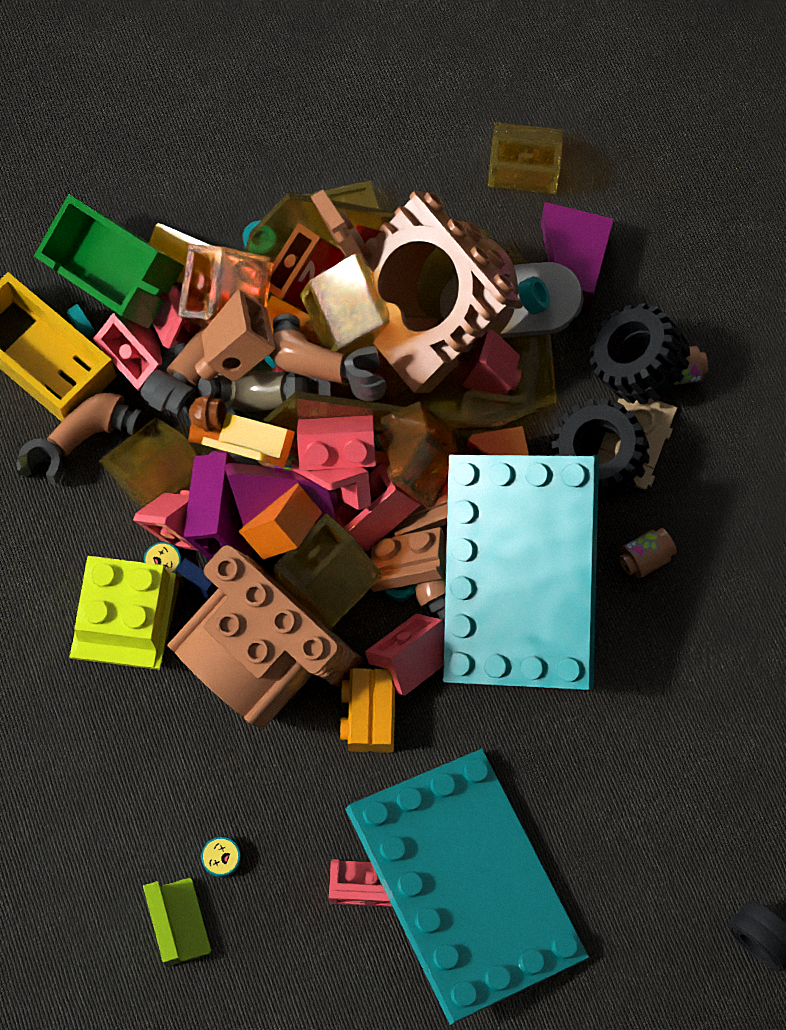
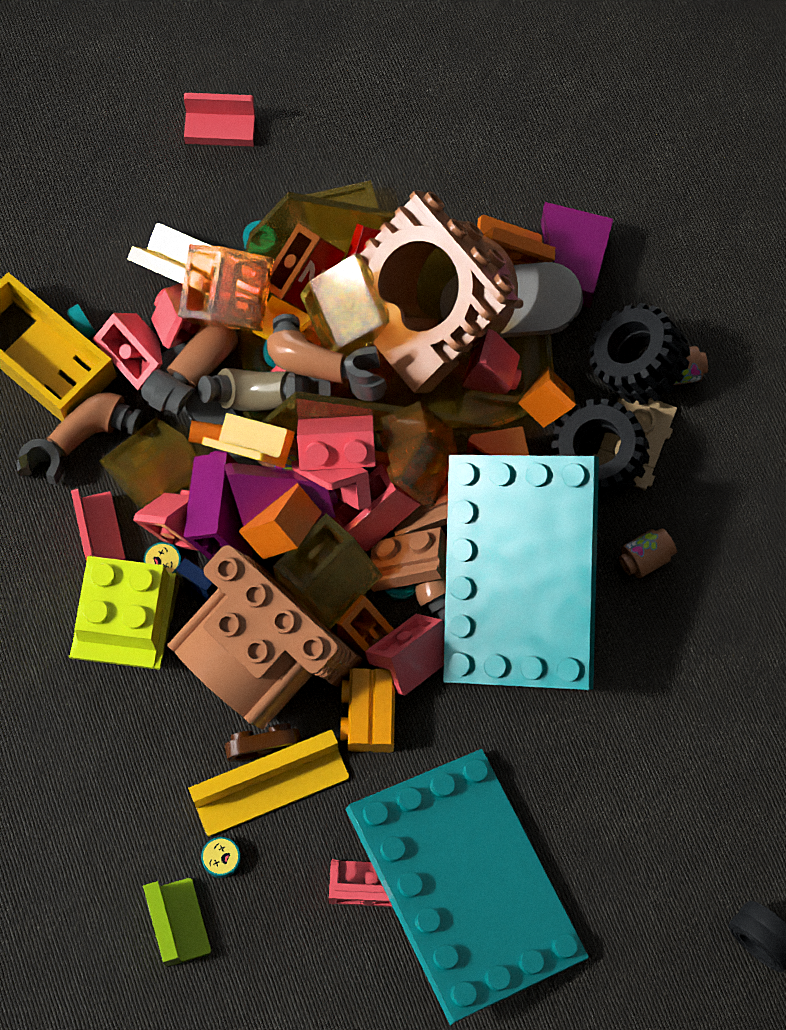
(98, 525): none -> coral panel
(108, 261): green piece -> none
(208, 412): dark orange plate -> none
(219, 119): none -> coral panel
(236, 339): nougat torso -> none
(248, 746): none -> reddish brown plate
(269, 783): none -> yellow panel
(339, 226): nougat plate -> none
(362, 626): none -> orange slope
(519, 243): none -> orange panel
(525, 158): clear yellow slope -> none
(534, 295): teal tile -> none
(548, 398): none -> orange slope

